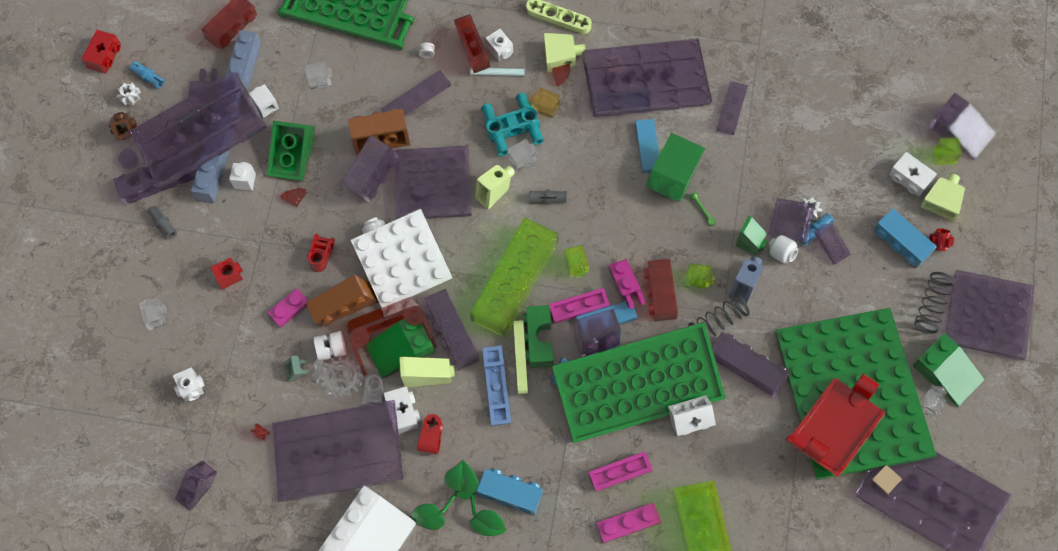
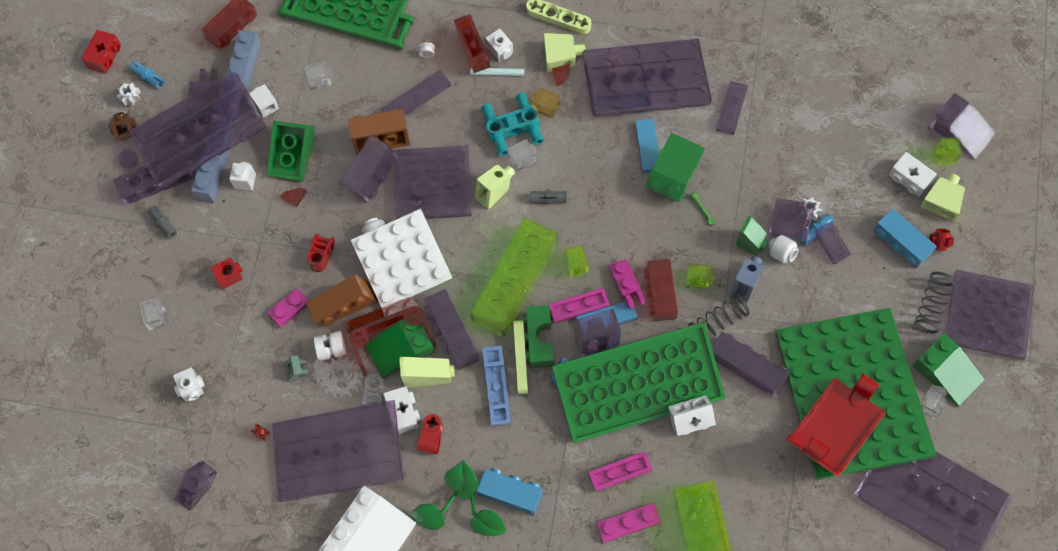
(886, 479): tan tile -> none

